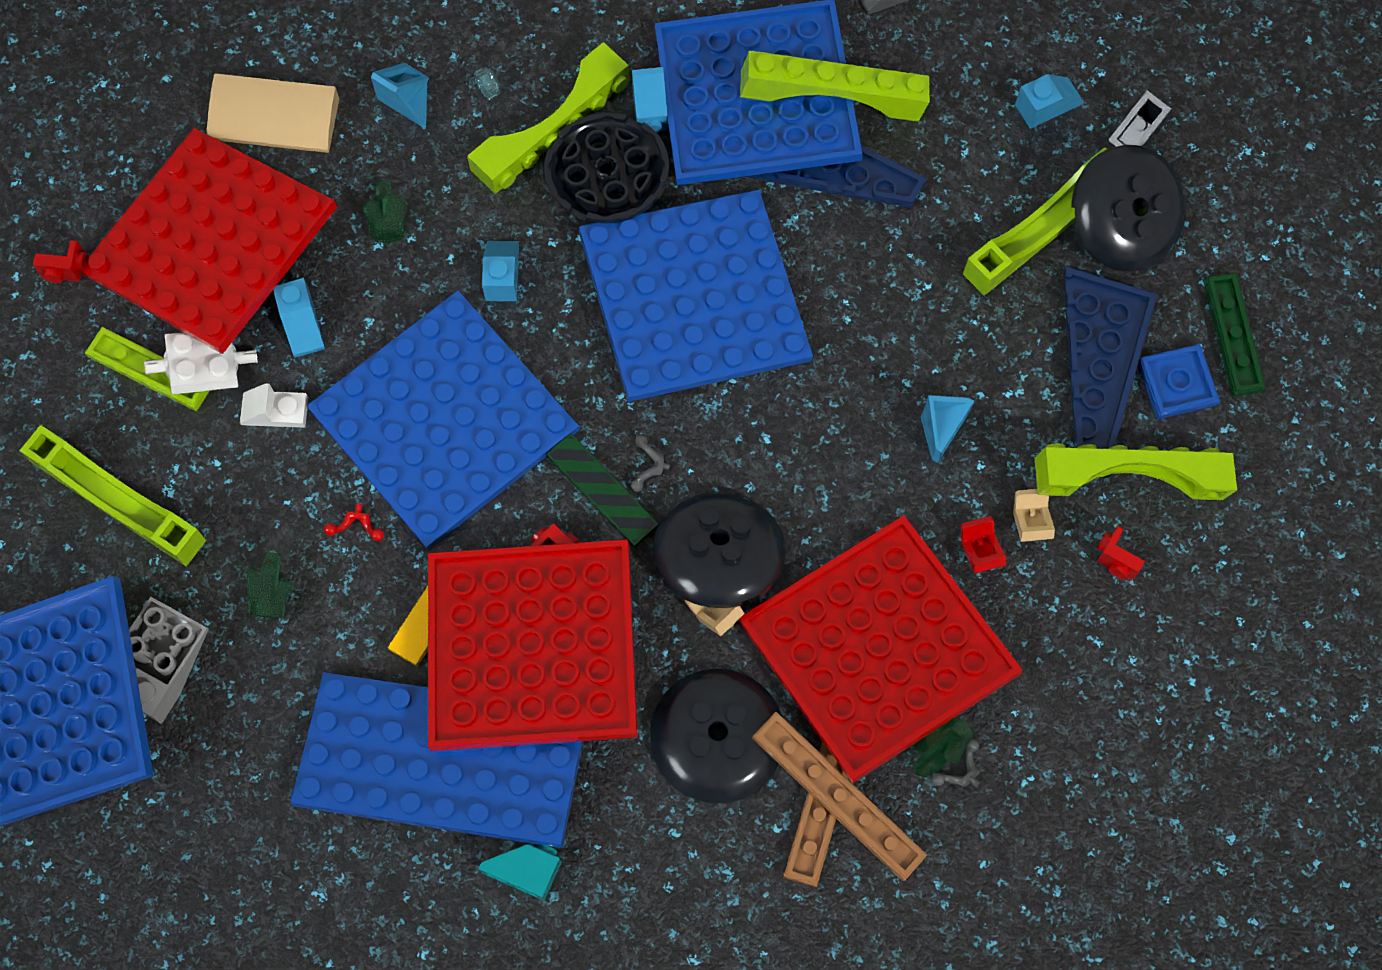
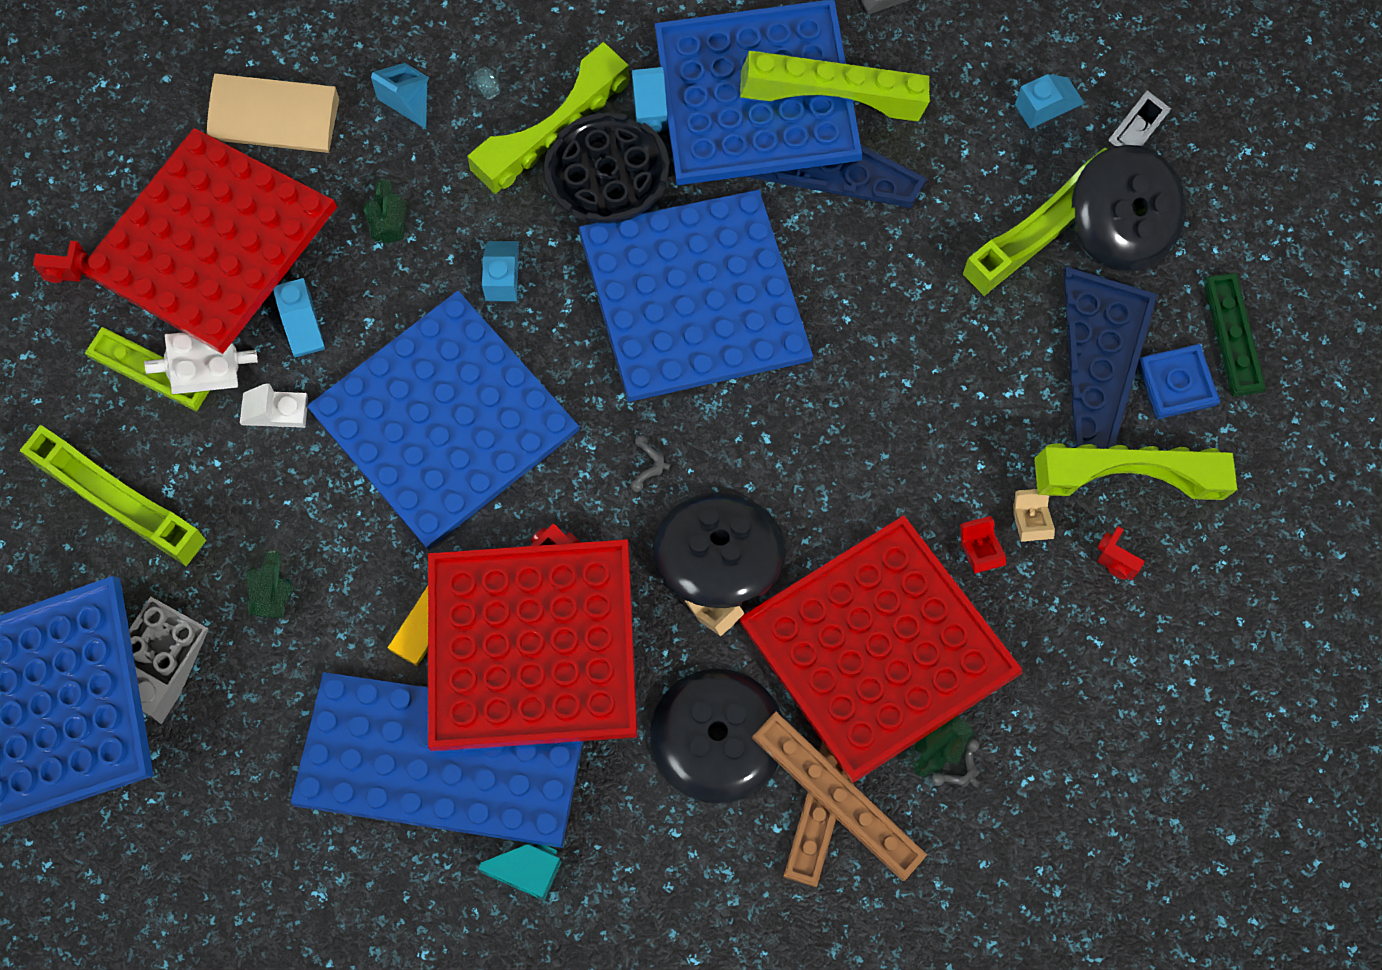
(376, 534): red piece -> none
(602, 490): tile -> none
(942, 420): dark azure slope -> none

